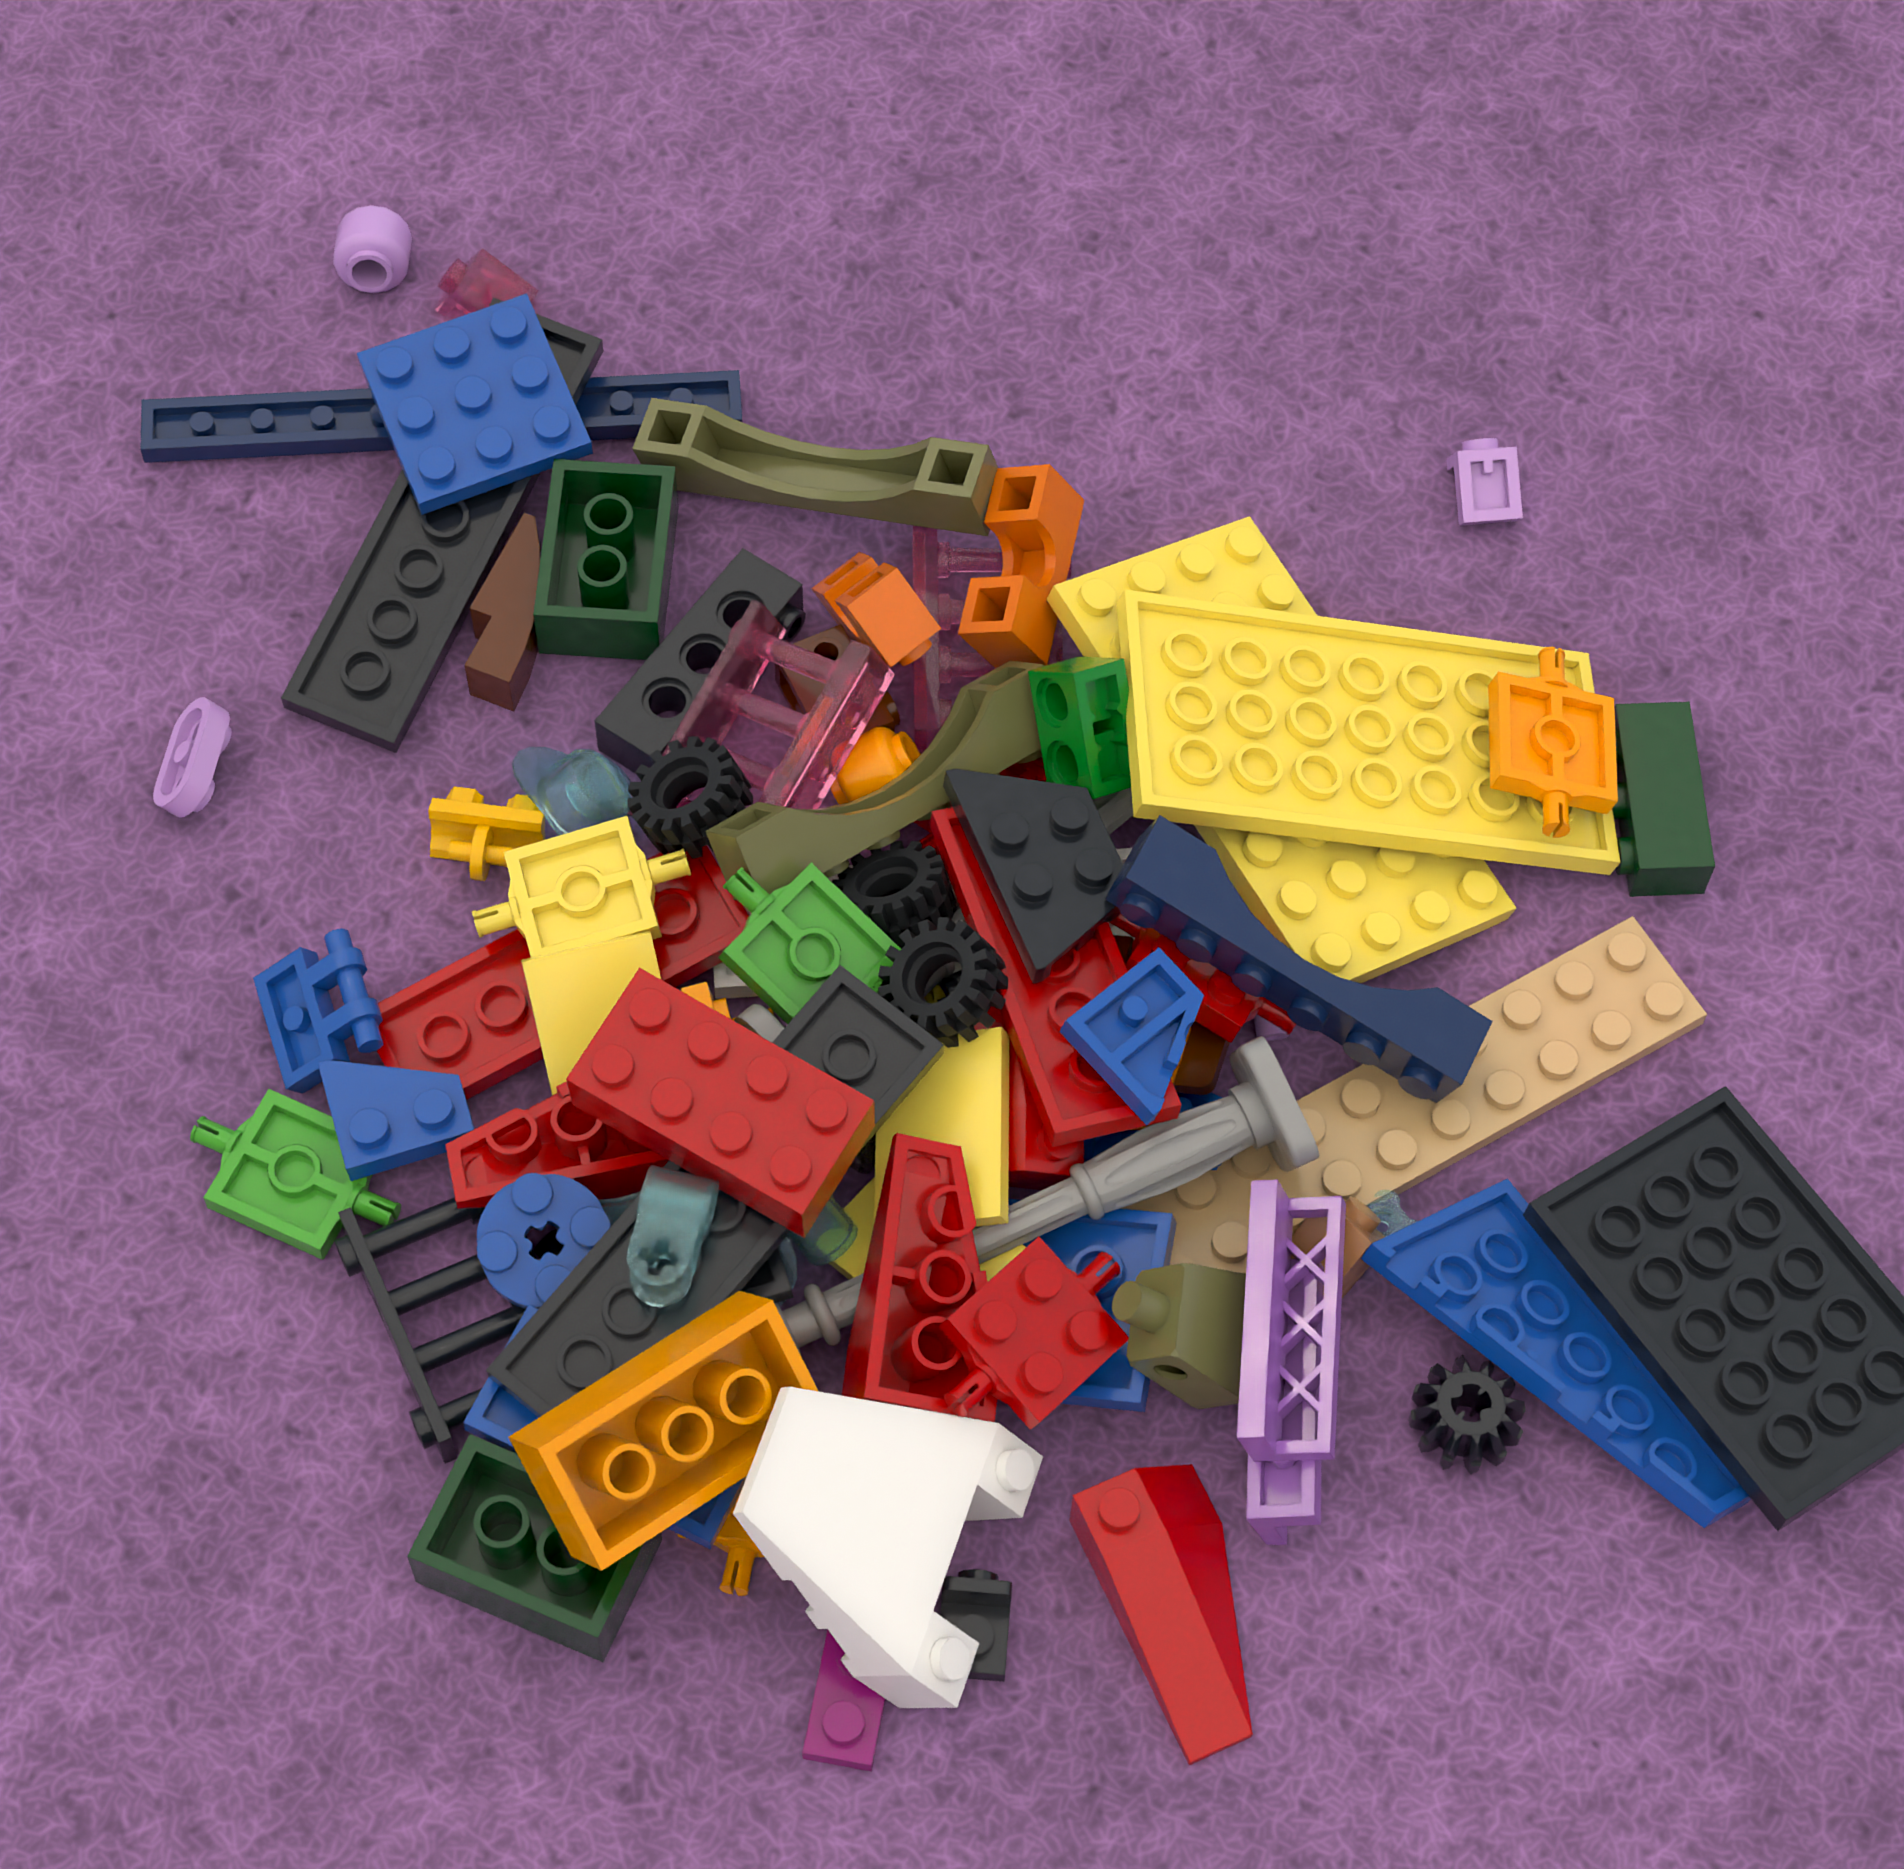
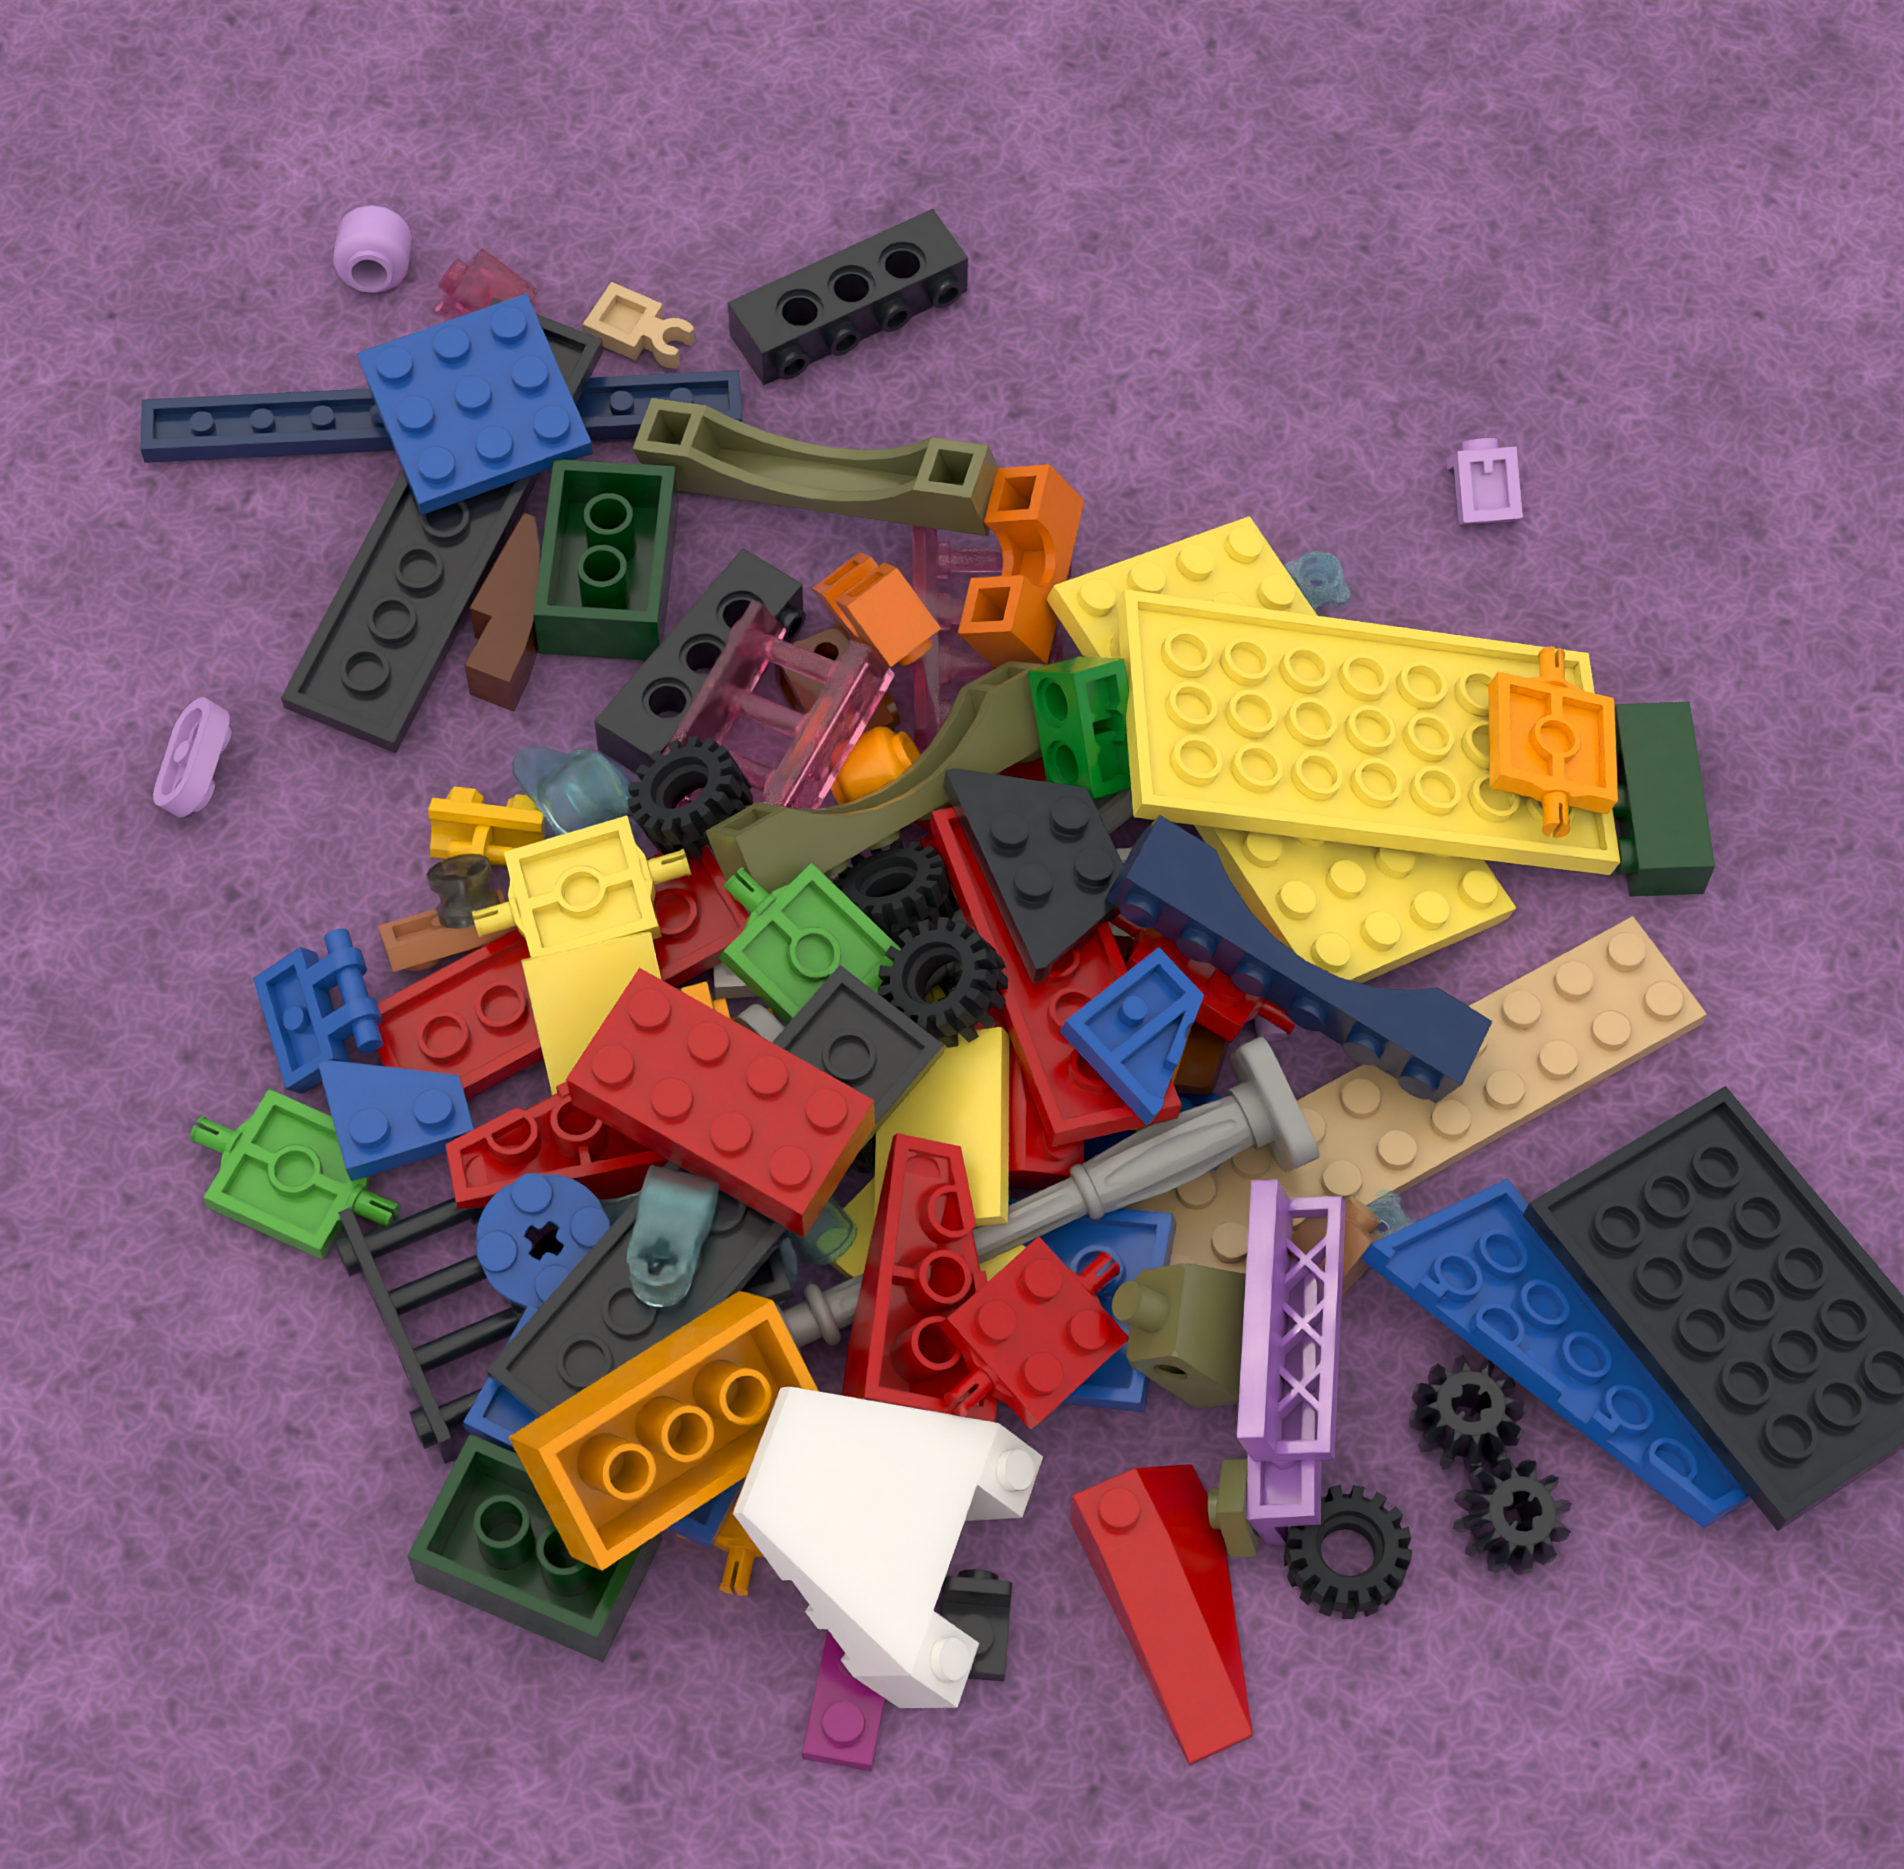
(422, 941): none -> nougat plate
(461, 889): none -> clear smoke wheel
(634, 323): none -> tan plate
(848, 297): none -> black brick
(1229, 1509): none -> olive plate
(1324, 568): none -> clear light blue plate
(1355, 1592): none -> black tyre
(1512, 1542): none -> black gear

